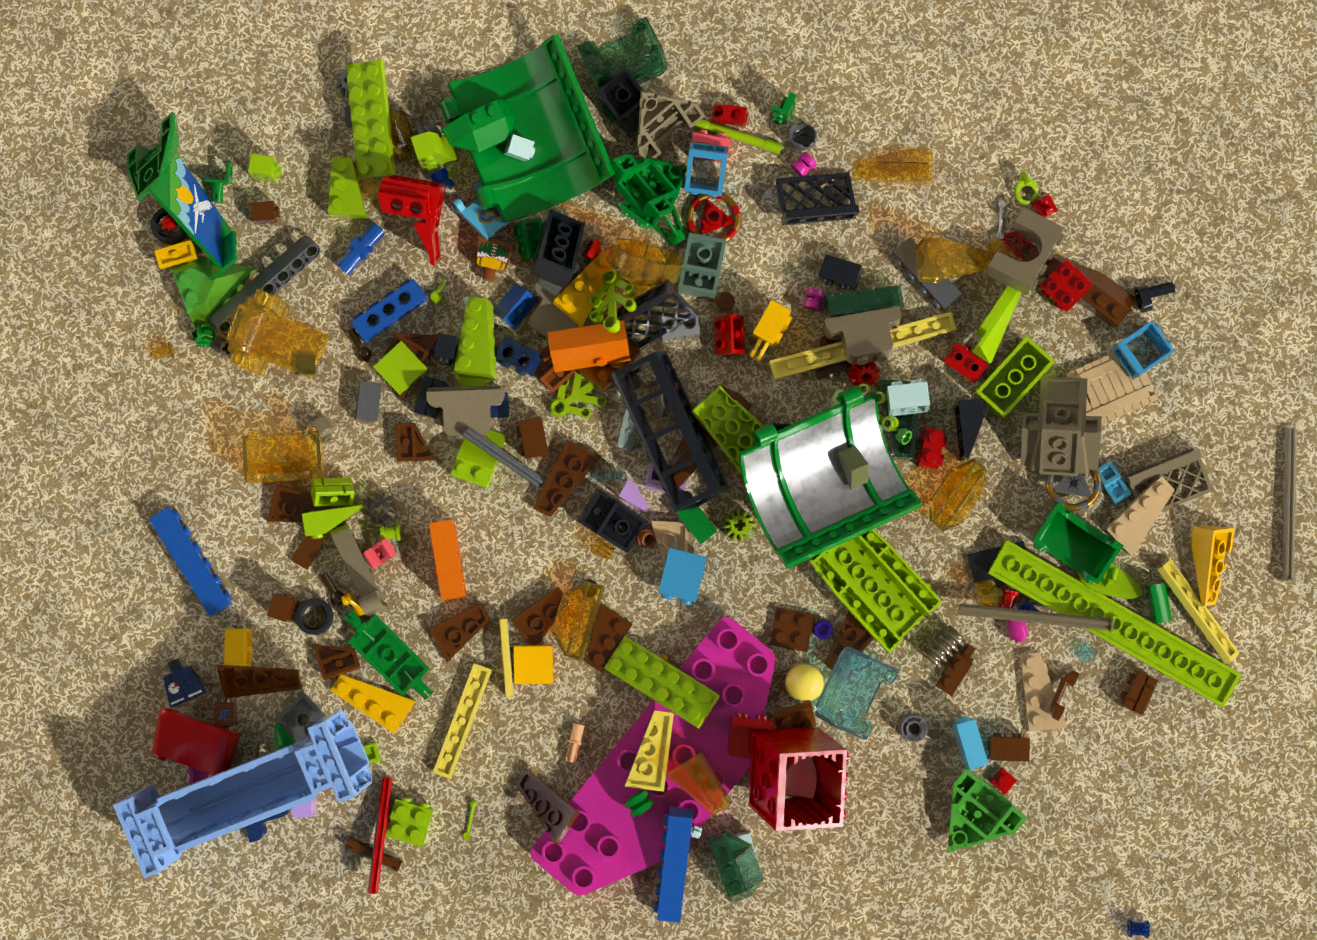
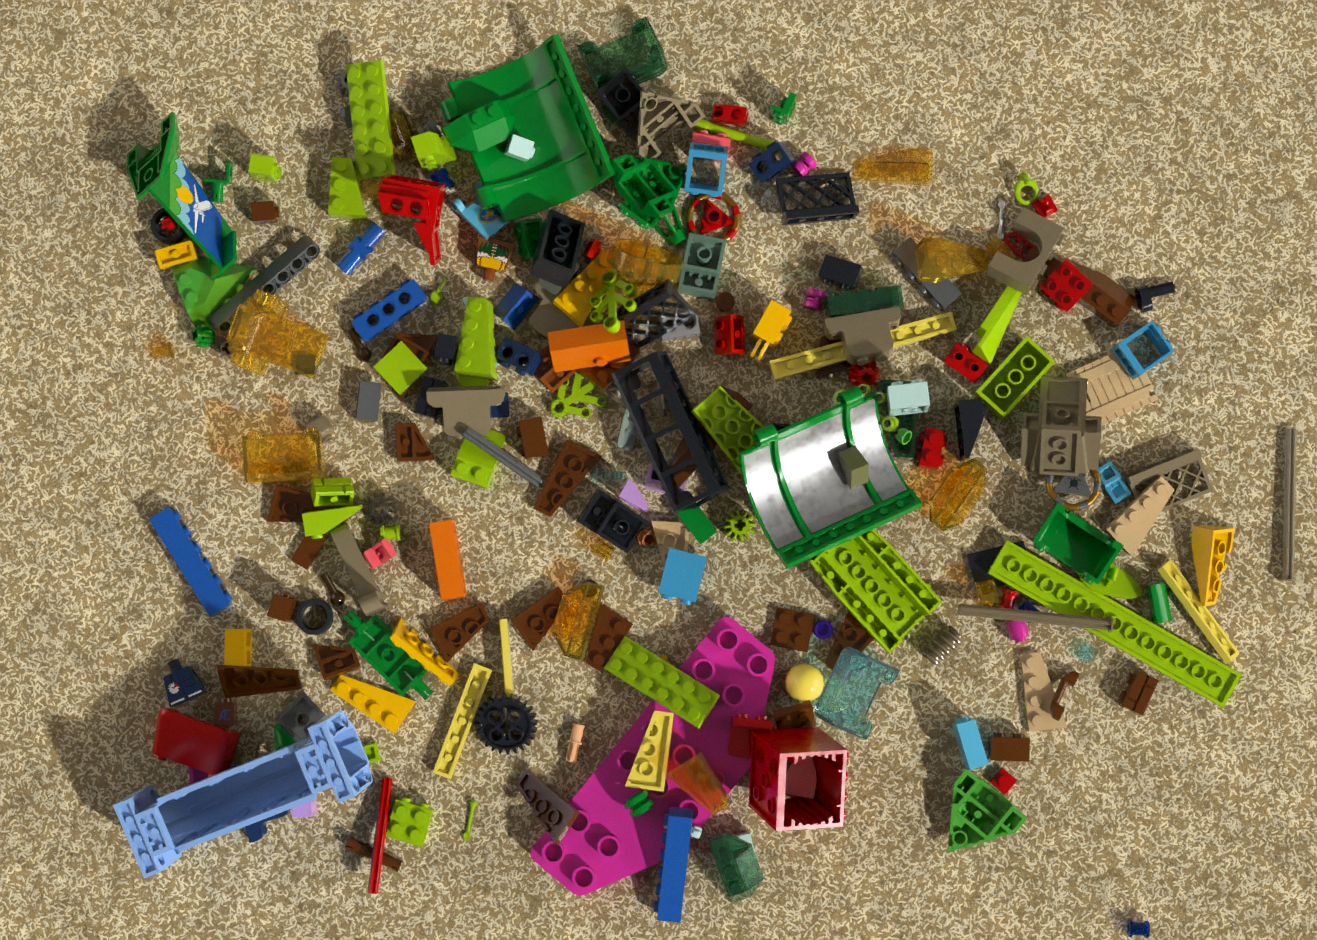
(353, 600): yellow arm -> none
(422, 652): none -> yellow wing
(488, 723): none -> black gear
(533, 664): yellow tile -> none
(773, 165): none -> dark blue brick
(807, 141): dark grey hair -> none
(906, 721): flat silver wheel -> none
(956, 671): reddish brown hinge -> none

